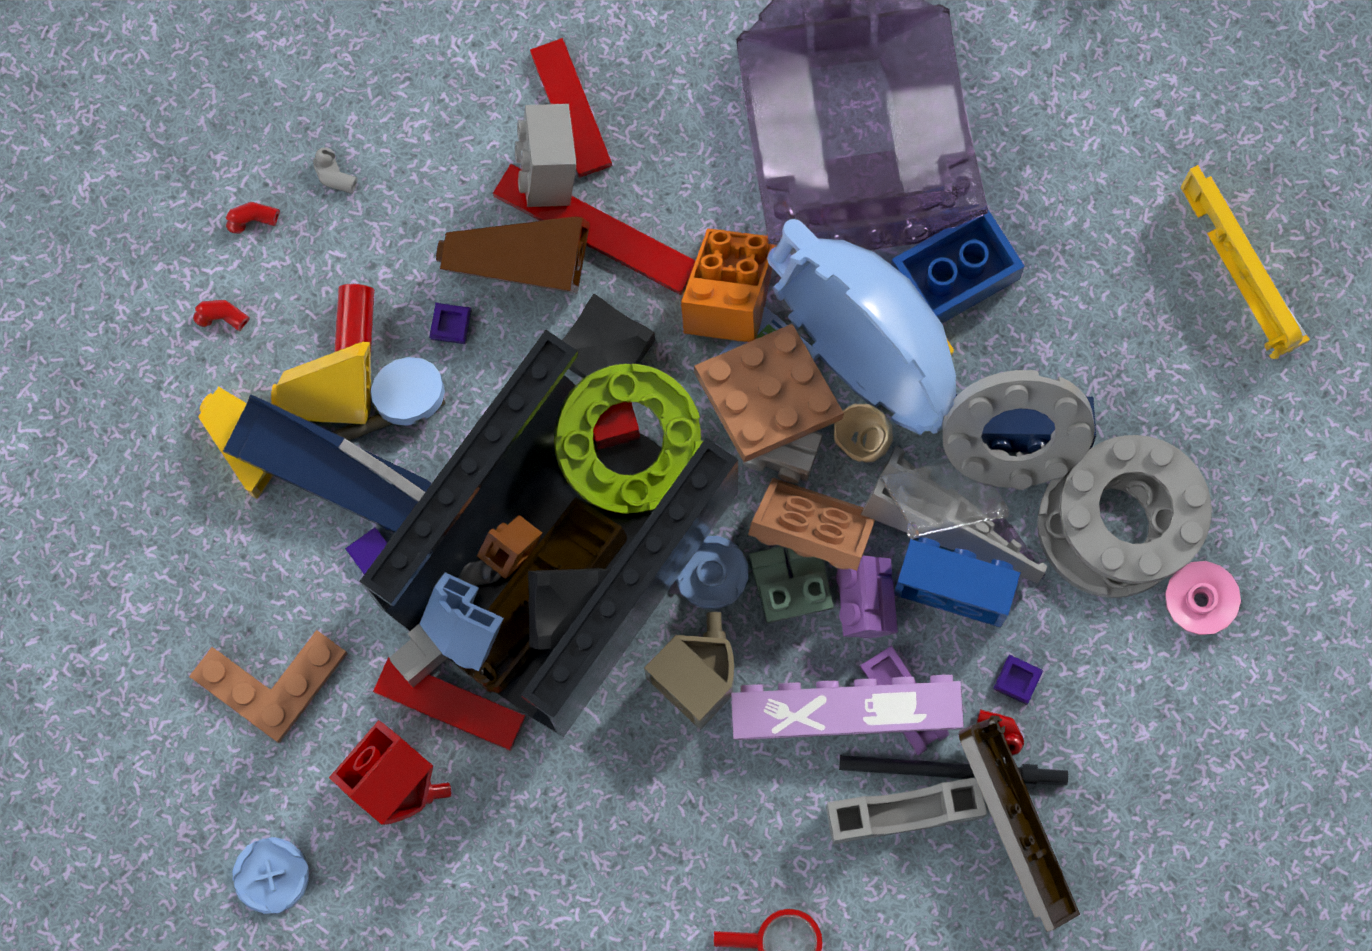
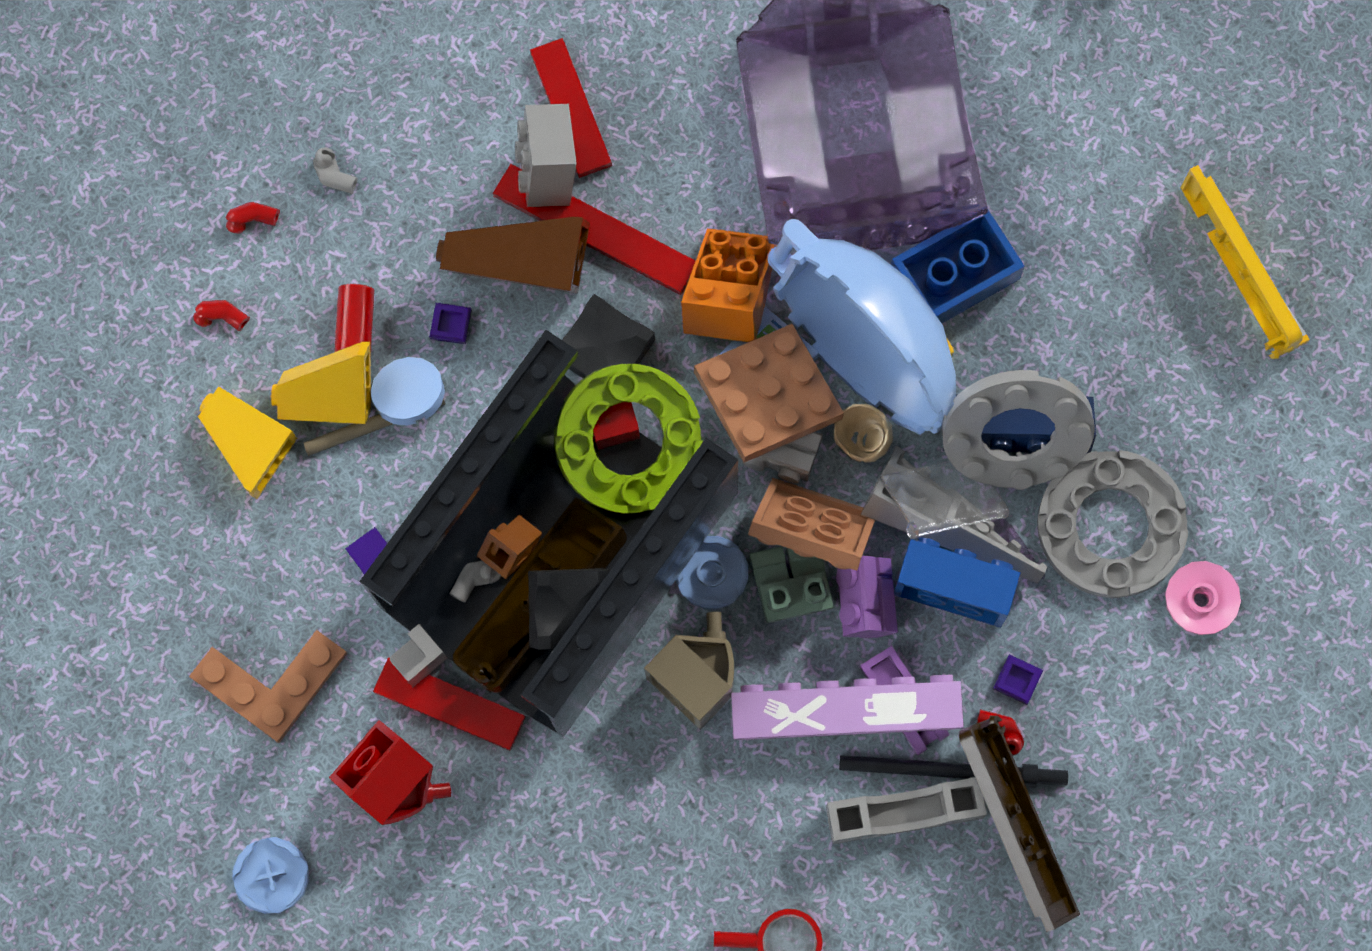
(324, 464): dark blue piece -> none
(457, 625): medium blue brick -> none
(1120, 559): light grey plate -> none

